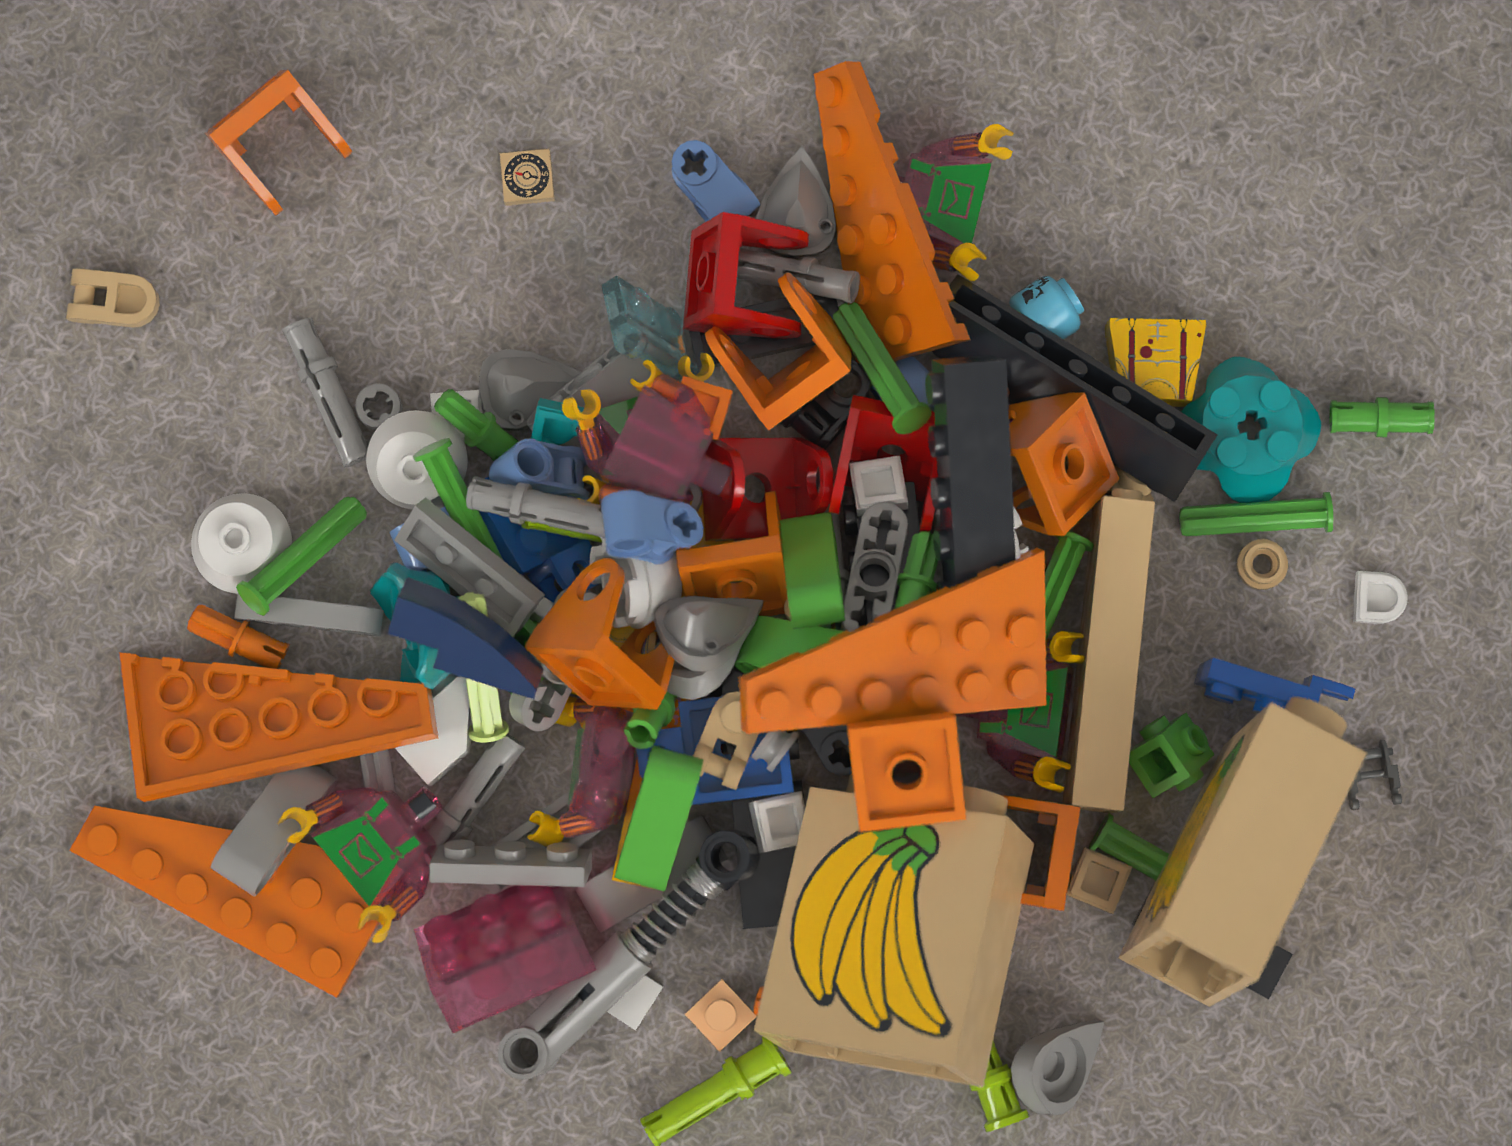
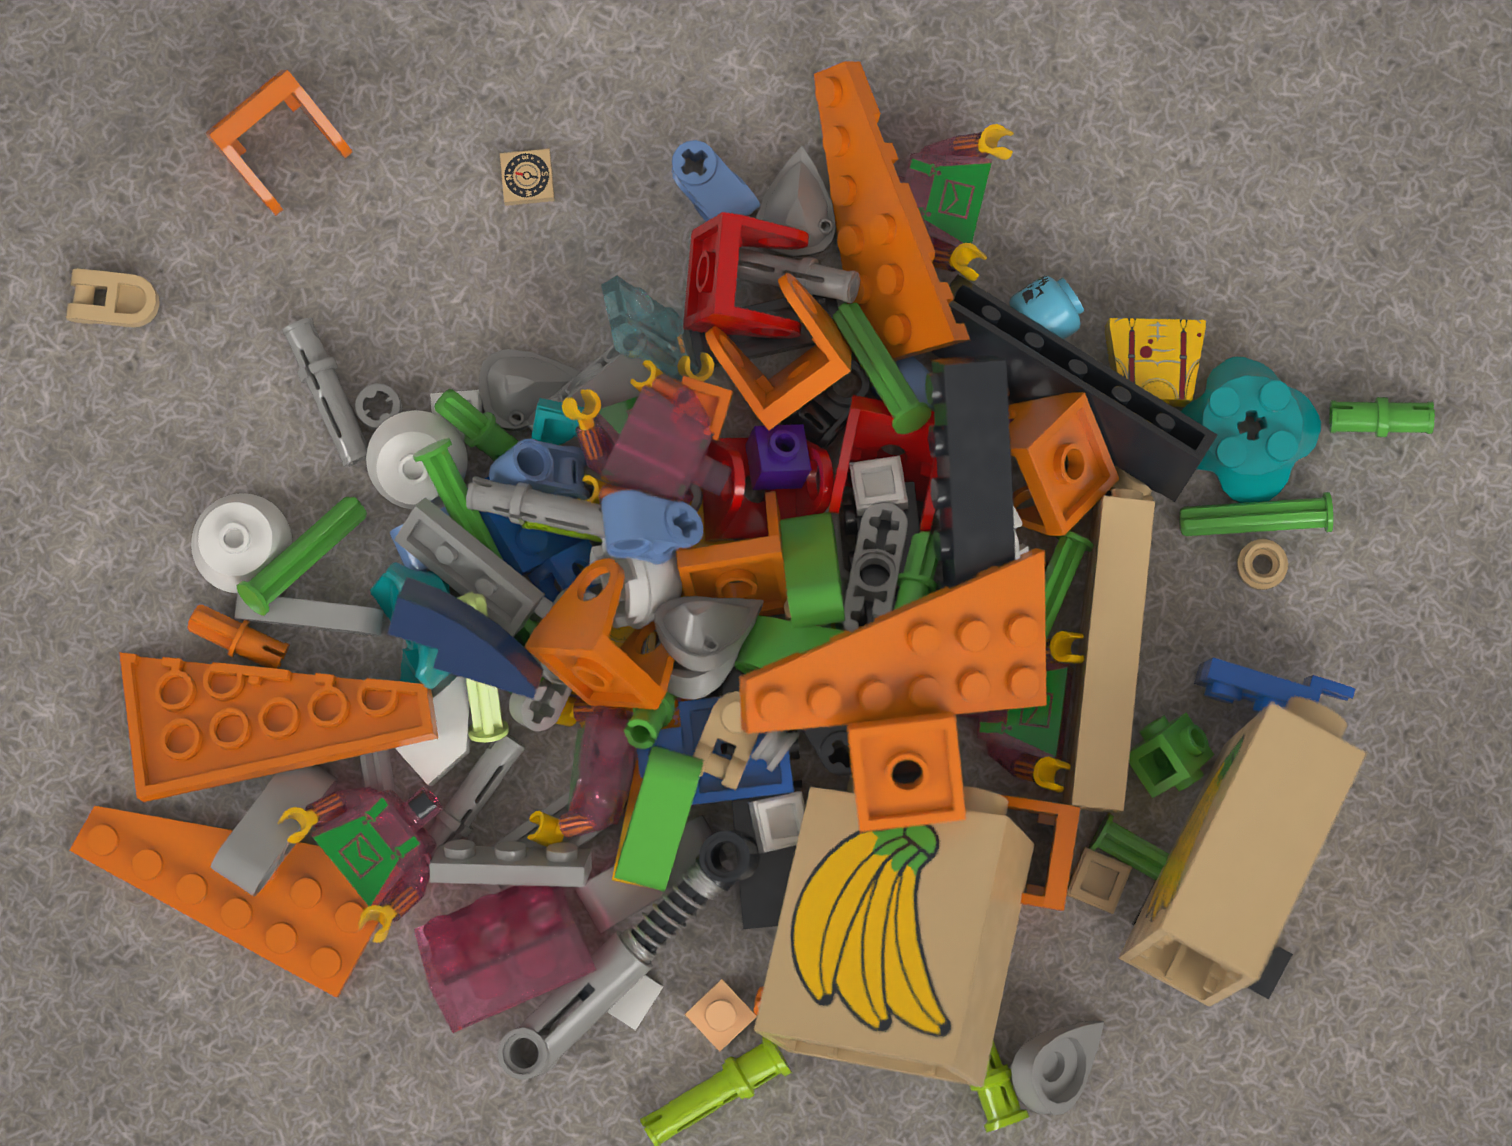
(778, 457): none -> dark purple plate
(1378, 597): white tile -> none
(1388, 771): dark grey piece -> none

